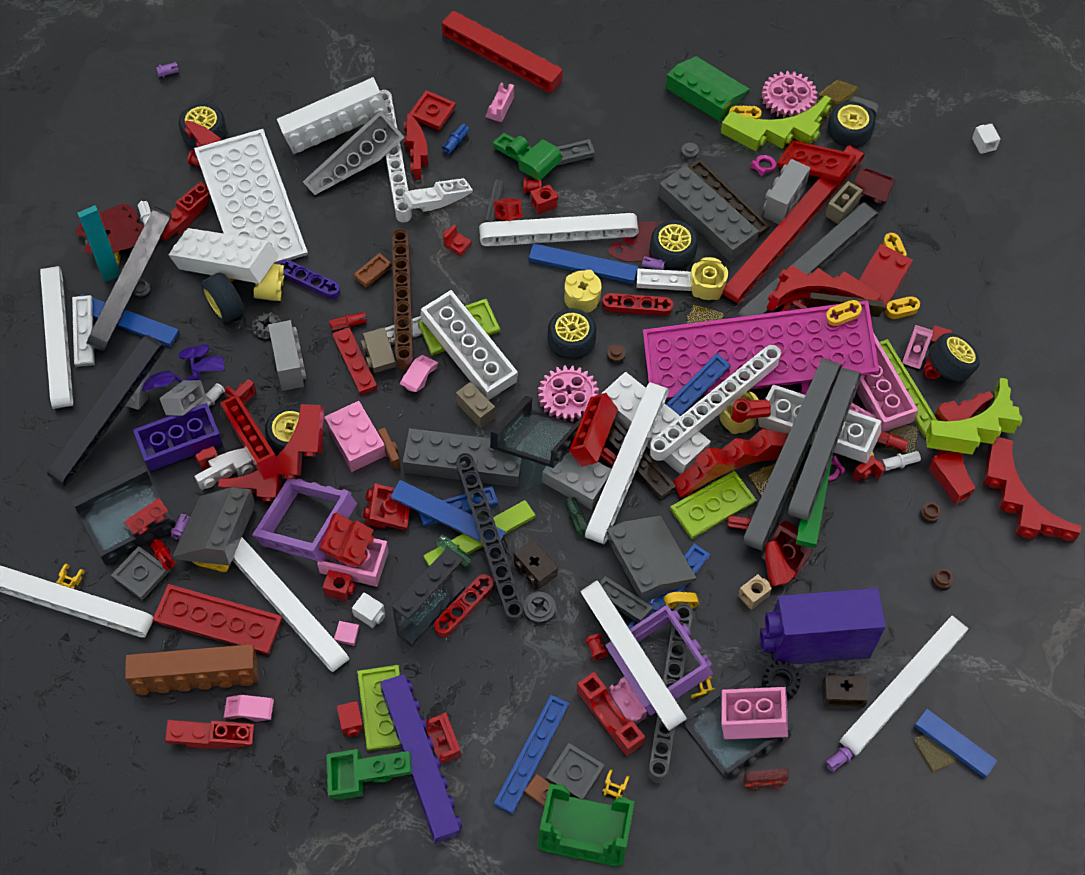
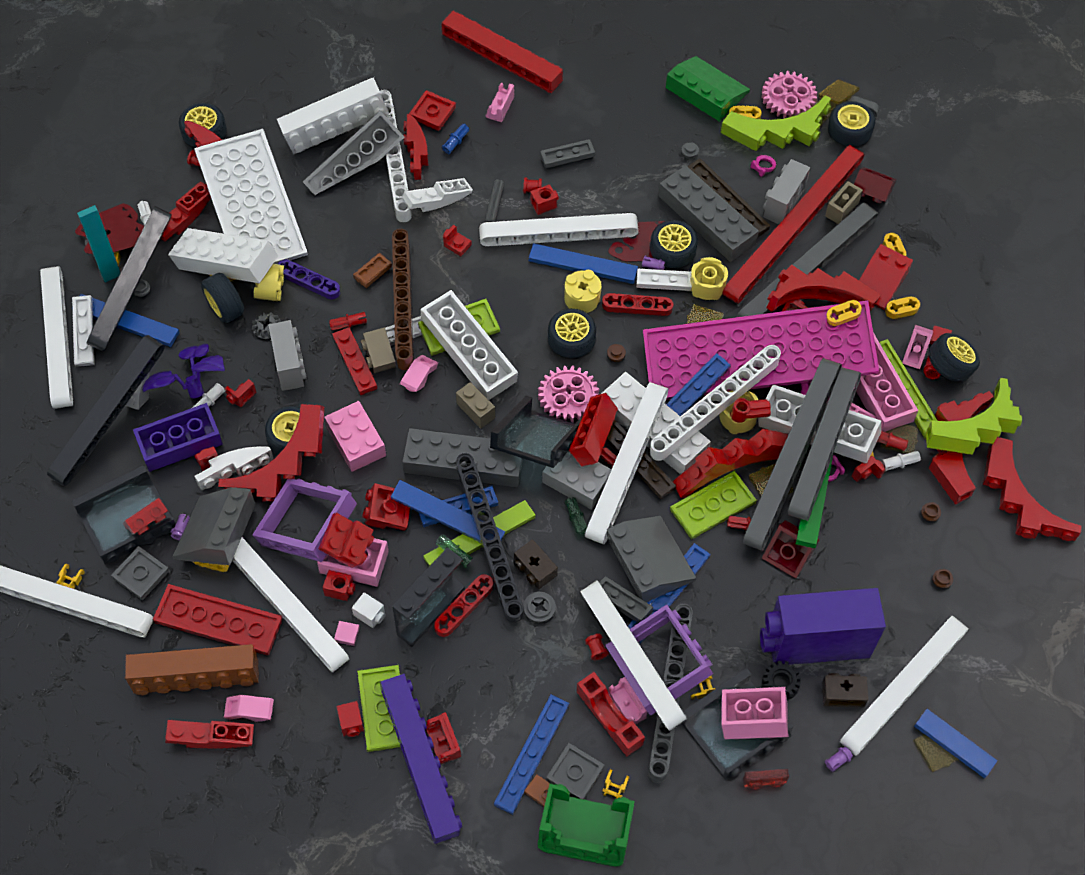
(162, 554): red axle -> none
(165, 70): medium lavender pin -> none
(183, 397): light grey brick -> none
(251, 437): red brick -> none
(348, 771): green plate -> none
(390, 448): dark orange plate -> none
(508, 209): red brick -> none
(532, 161): green plate -> none
(675, 598): yellow beam -> none
(754, 599): tan brick -> none
(777, 568): red piece -> none
(819, 300): dark brown tile -> none
(822, 161): red tile -> none
(986, 138): white brick -> none

